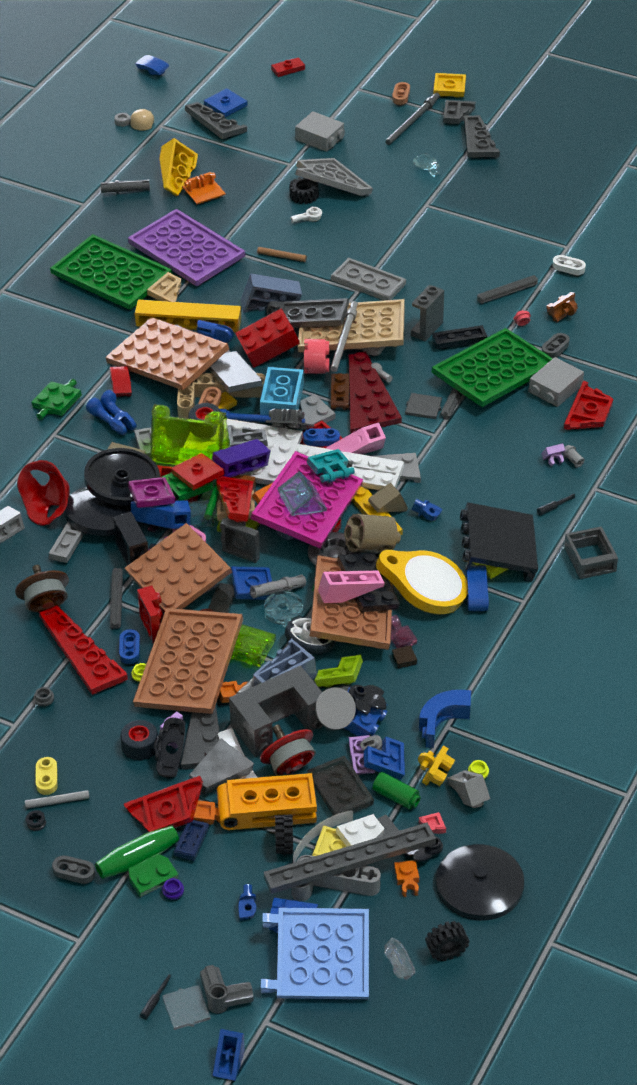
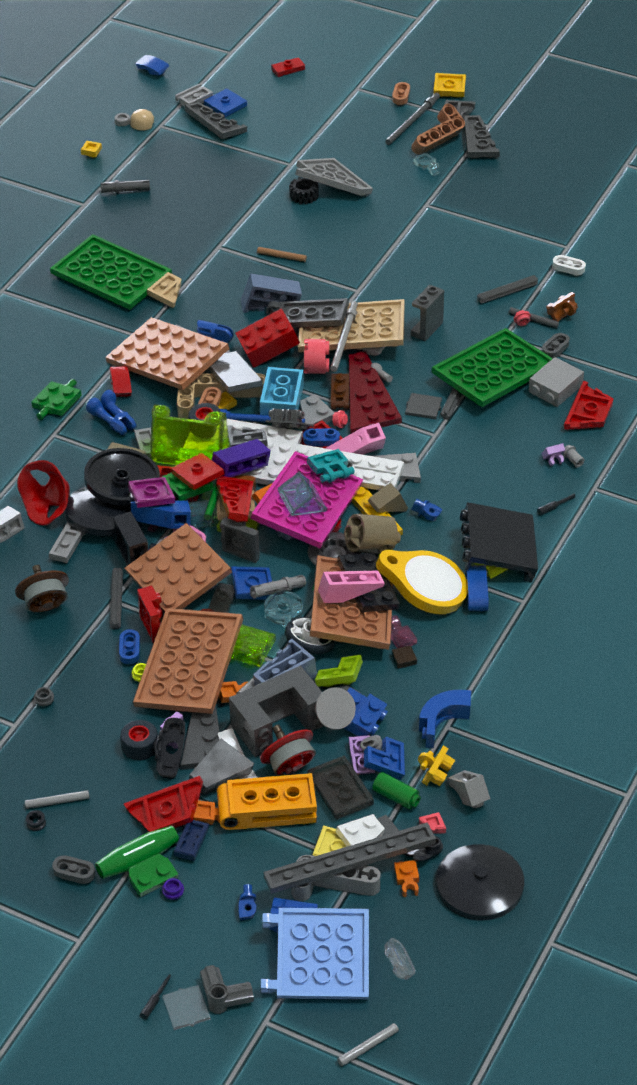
(46, 771): light yellow plate -> none
(87, 659): red wing -> none
(91, 149): none -> yellow plate
(176, 165): yellow wedge -> none
(186, 247): medium lavender plate -> none
(188, 314): yellow brick -> none
(193, 95): none -> light grey plate
(203, 188): orange hinge -> none
(229, 1054): blue slope -> none
(284, 834): black tyre -> none
(311, 214): white plate -> none
(319, 131): light grey brick -> none
(329, 822): white sticker -> none
(340, 419): none -> coral plate
(367, 698): black plate -> none
(368, 279): light grey tile -> none
(368, 1044): none -> light grey bar
(447, 941): black tyre -> none
(450, 127): none -> nougat beam
(459, 337): black plate -> none
(479, 767): neon yellow plate -> none
(539, 319): none -> dark grey bar
(591, 566): dark grey window -> none

